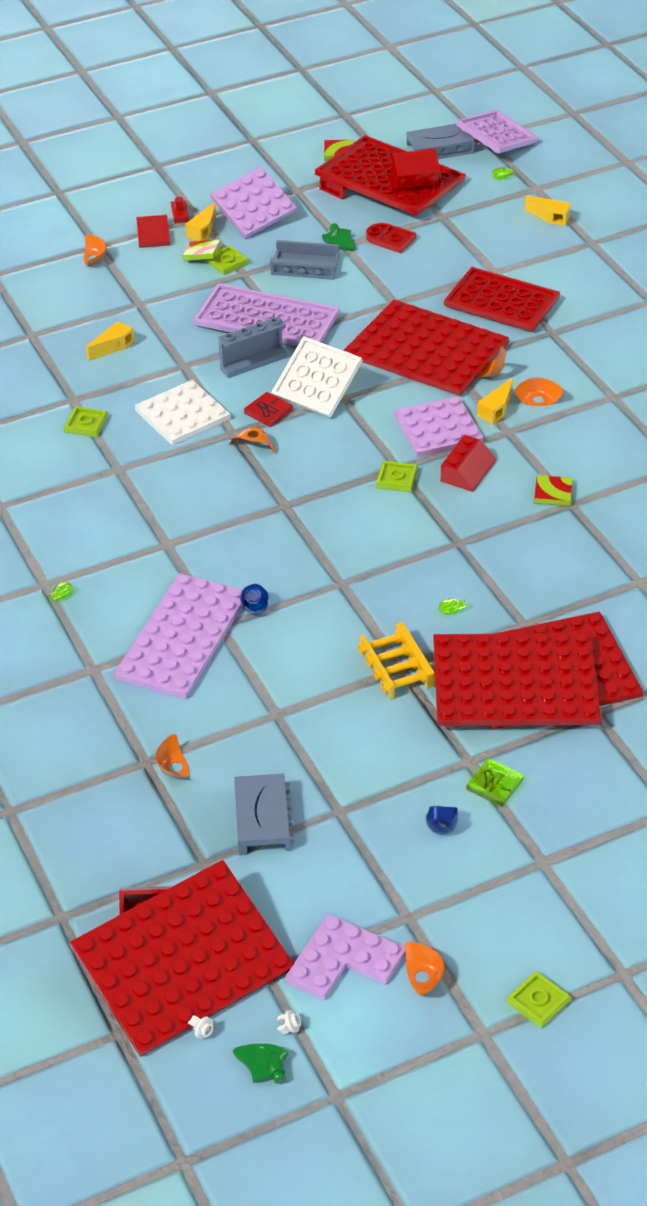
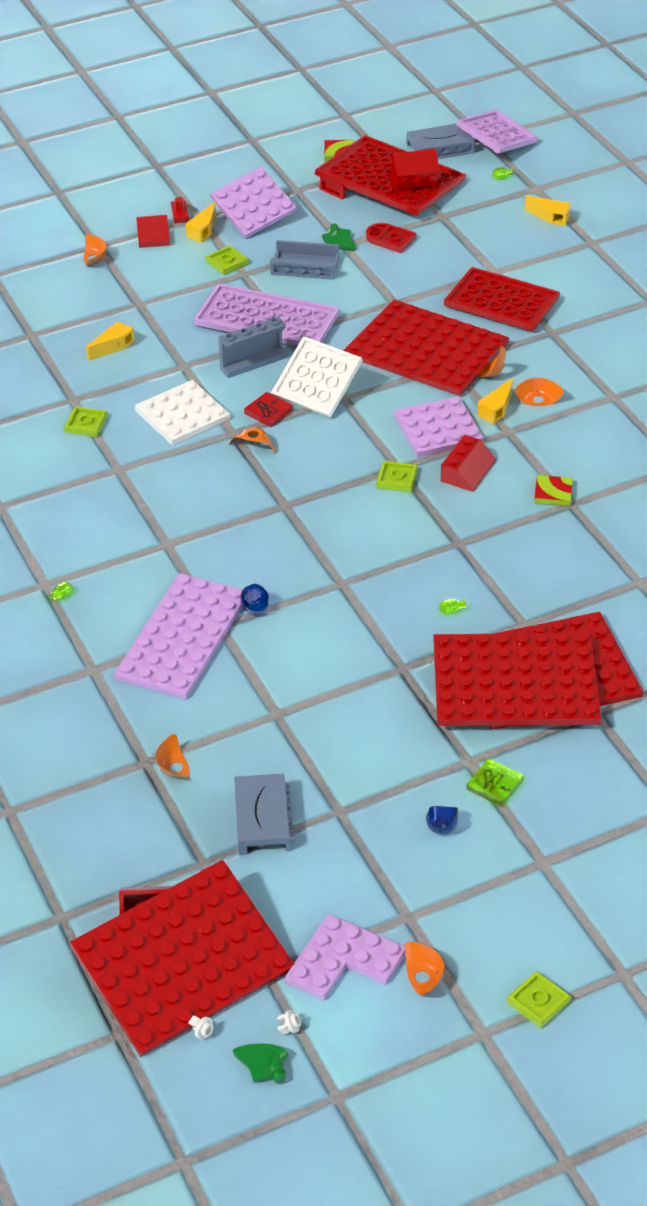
(201, 250): lime tile -> none
(408, 648): yellow fence -> none

